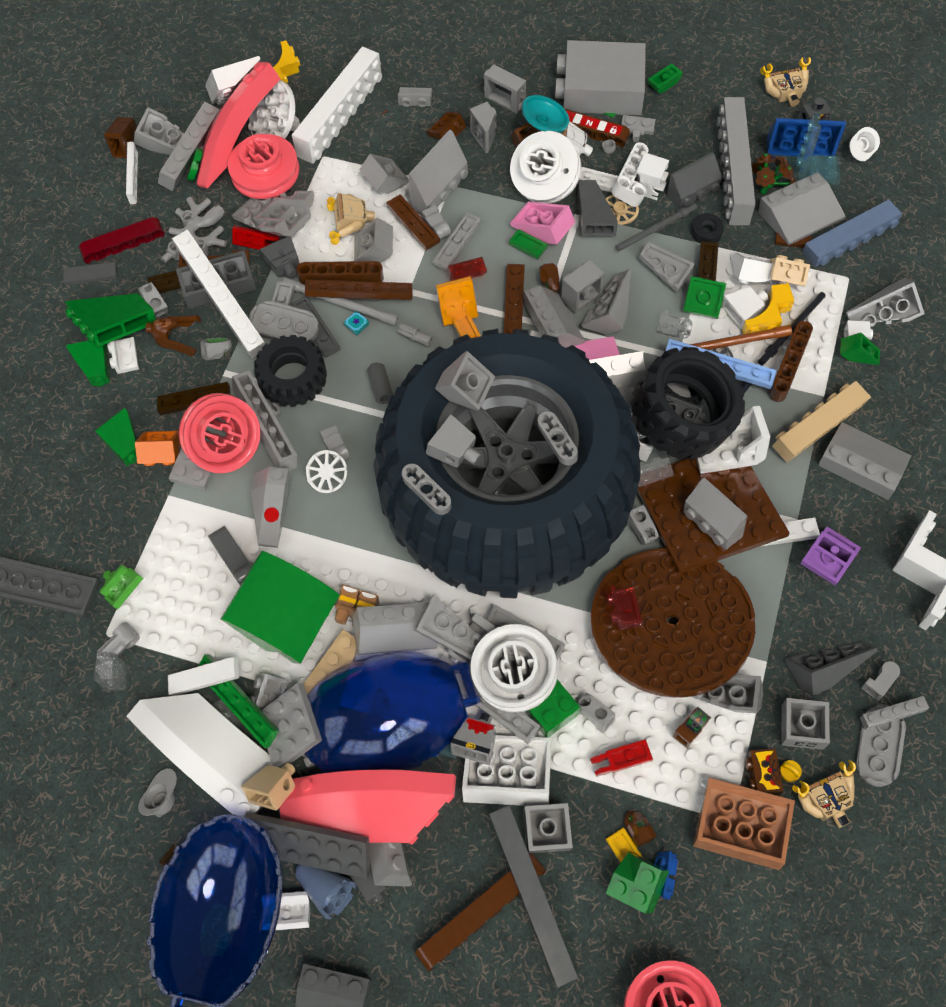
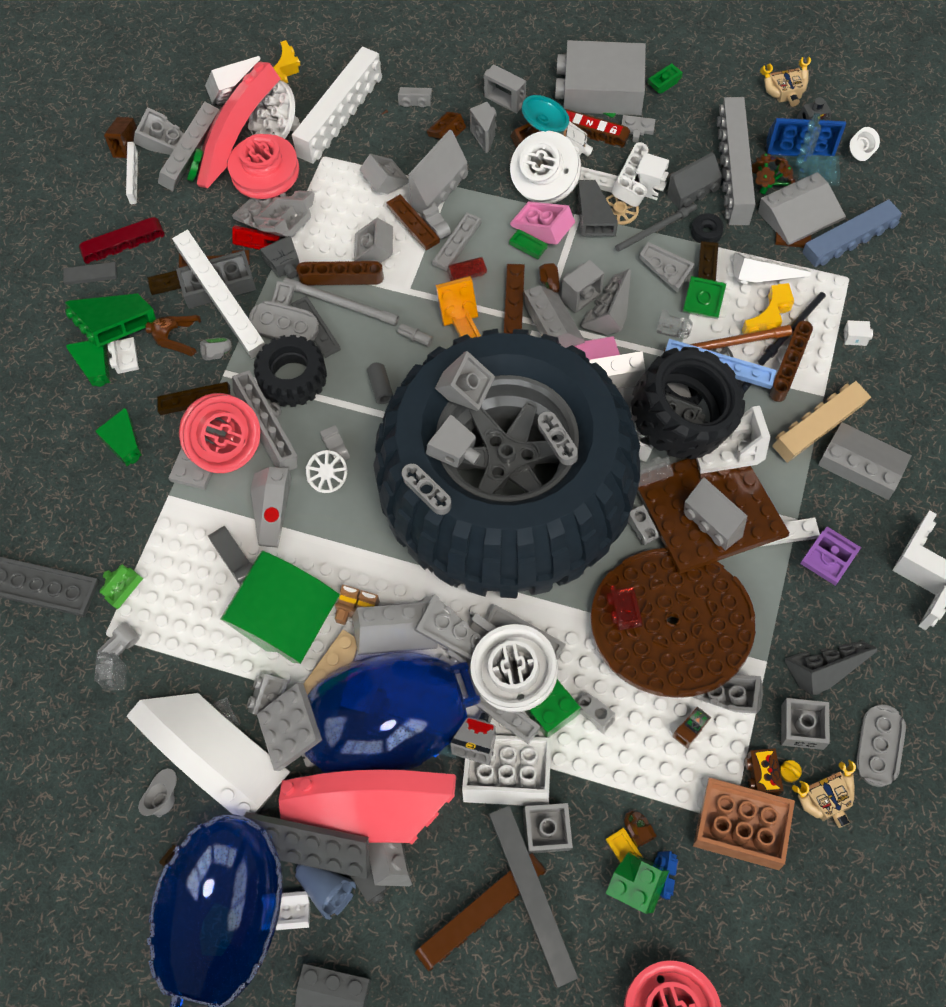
(154, 299): light grey leg -> none
(157, 447): orange slope -> none
(193, 222): light grey plant -> none
(203, 676): white tile -> none
(244, 709): green tile -> none
(270, 786): tan torso -> none
(349, 215): tan torso -> none
(356, 323): teal tile -> none
(358, 289): reddish brown plate -> none
(609, 146): light grey hinge -> none
(623, 757): red hinge -> none
(744, 305): white torso -> none
(789, 271): tan bracket -> none
(859, 349): green slope -> none
(886, 676): light grey leg -> none
(892, 303): light grey wedge -> none
(894, 712): light grey piece -> none

